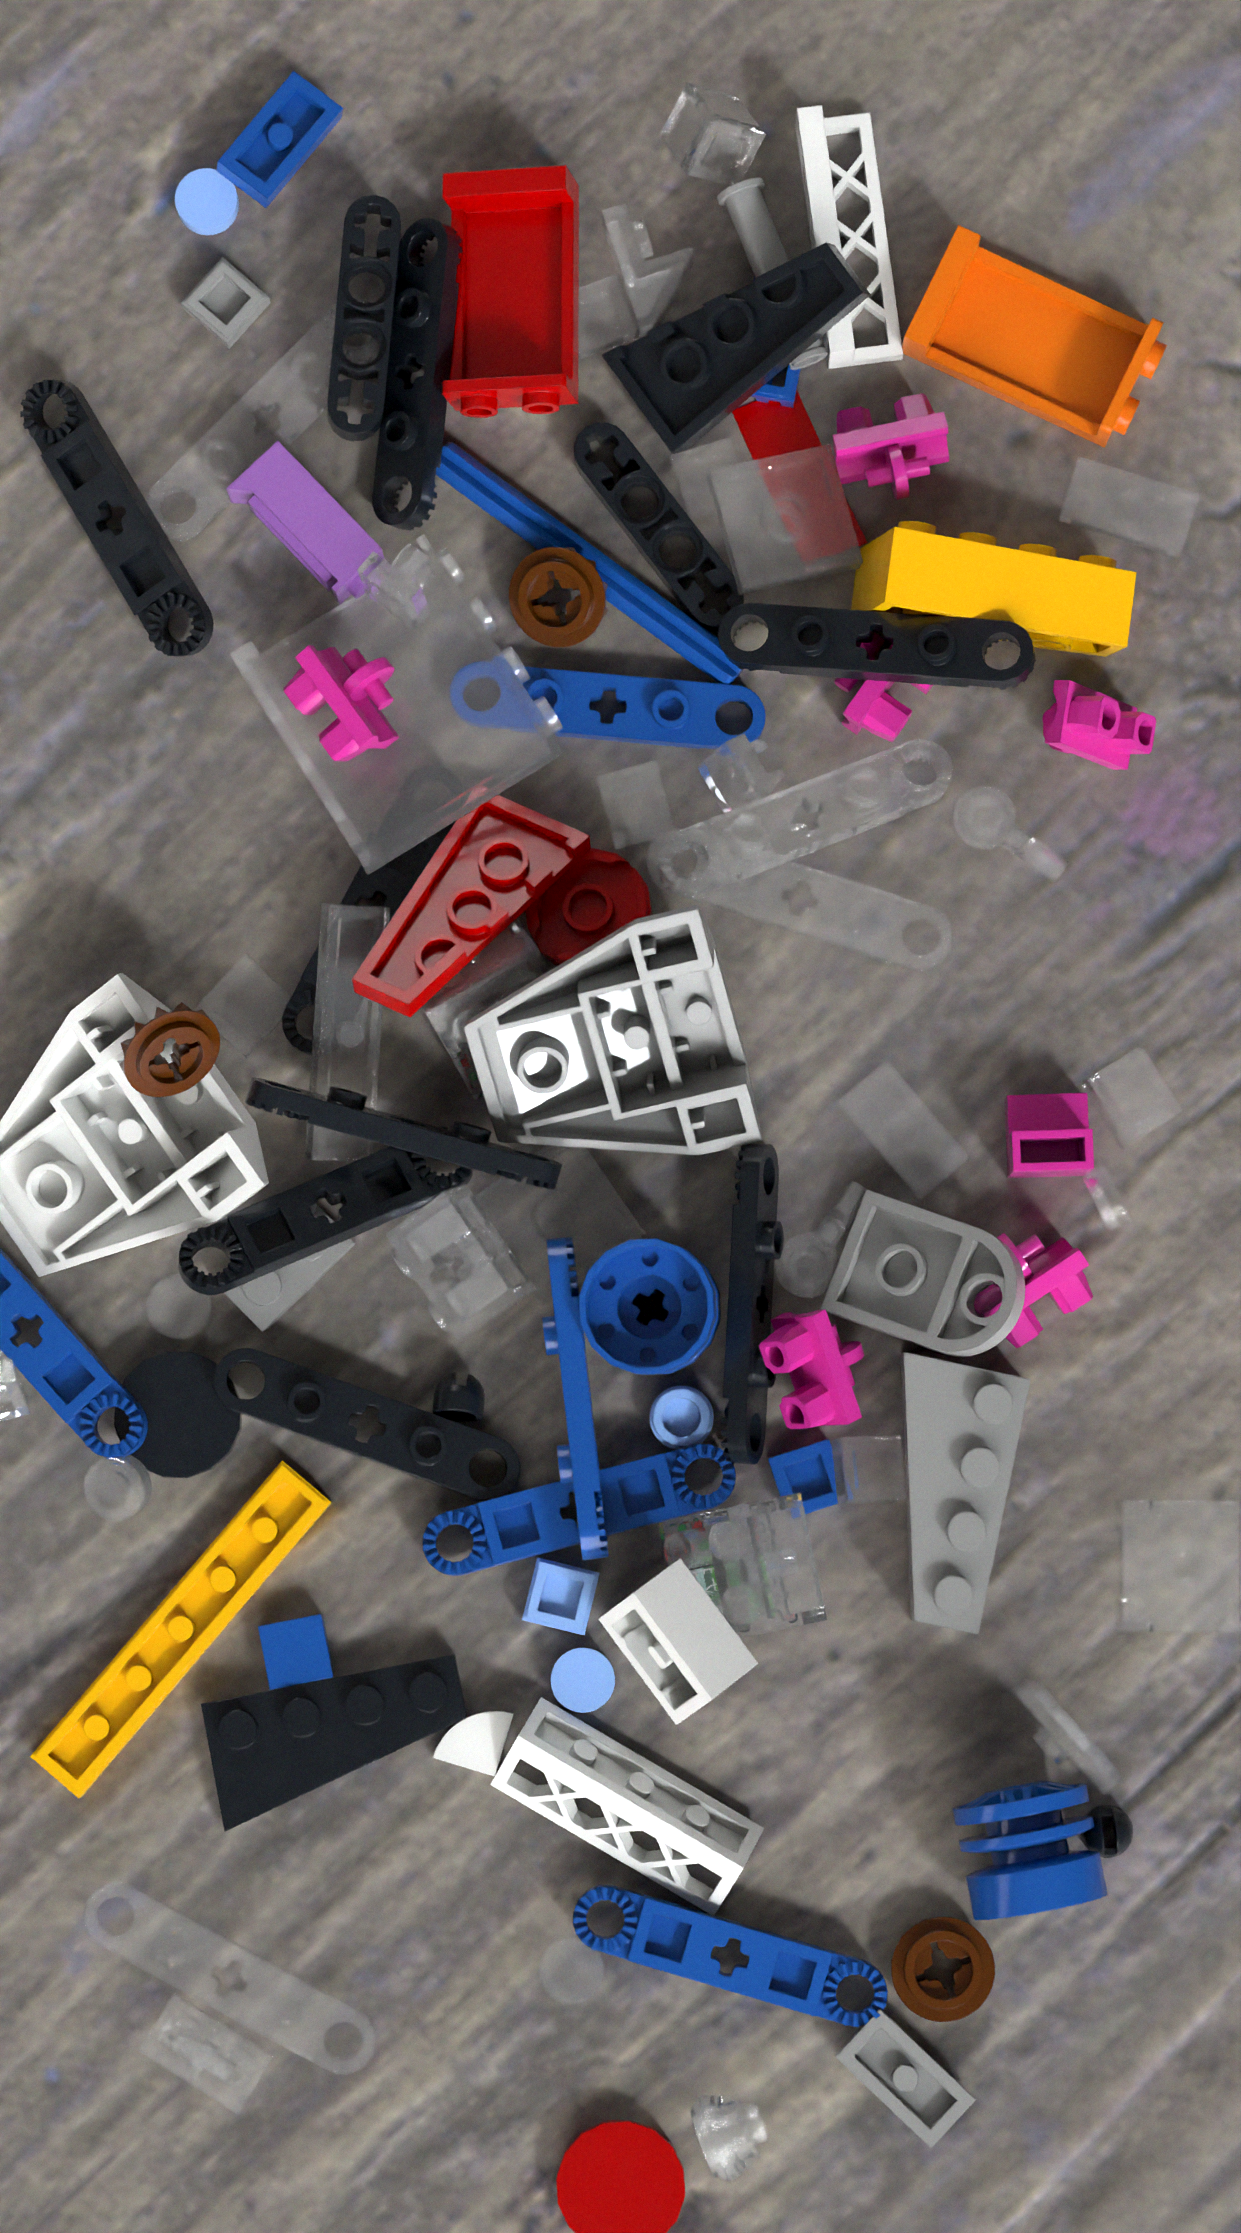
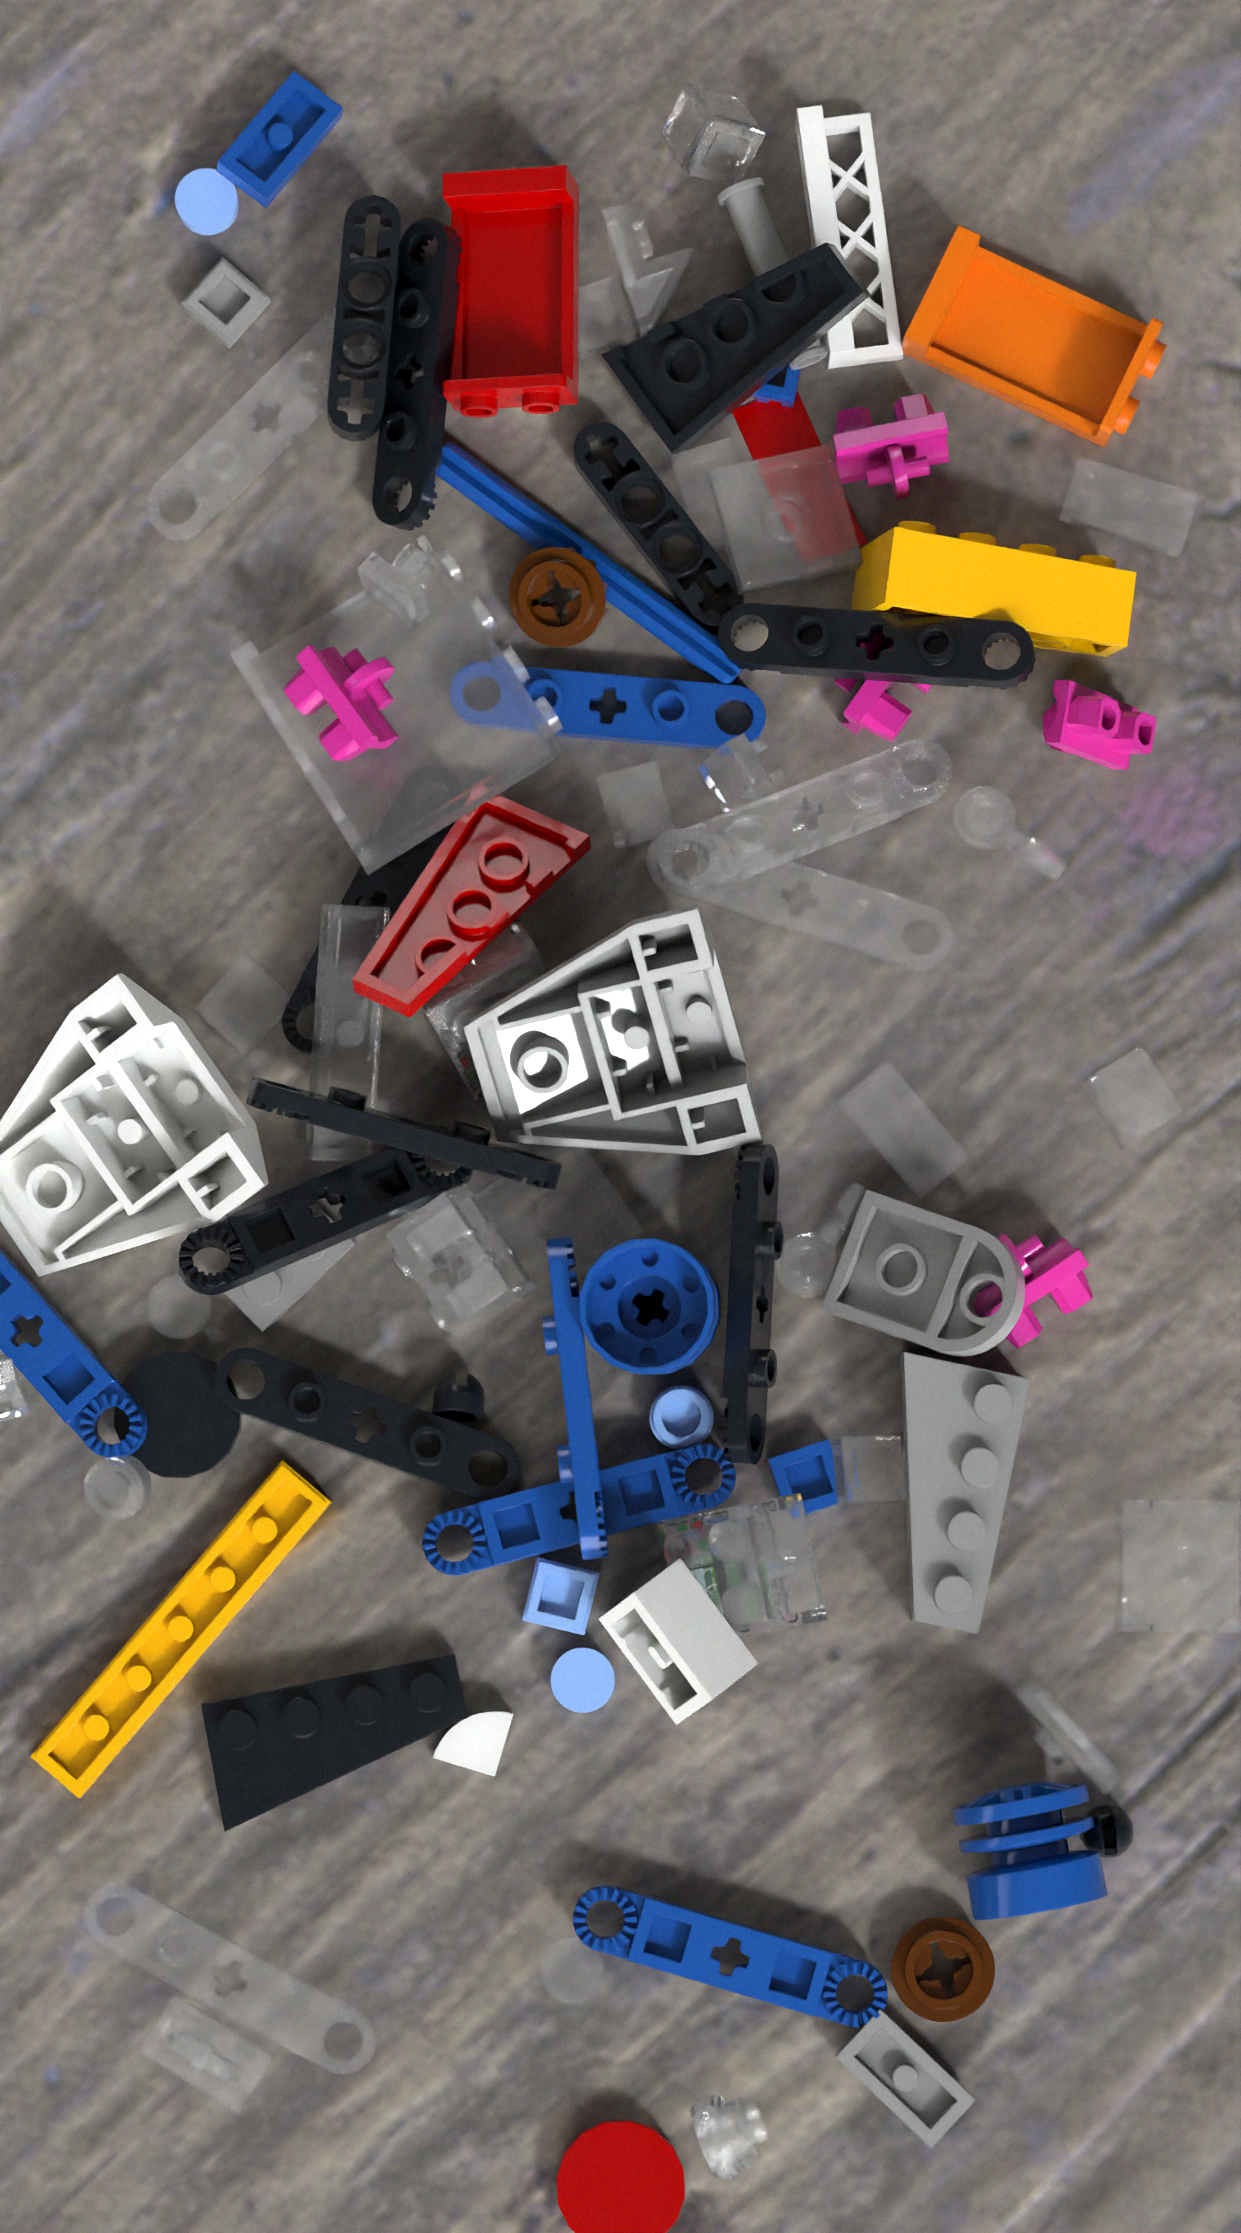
(141, 554): black piece -> none
(192, 1054): reddish brown gear -> none
(296, 1651): blue tile -> none
(306, 520): medium lavender window -> none
(587, 905): red tile -> none
(632, 1798): white fence -> none
(818, 1367): dark pink hips -> none
(1048, 1135): dark pink piece -> none
(1107, 1198): clear tile -> none

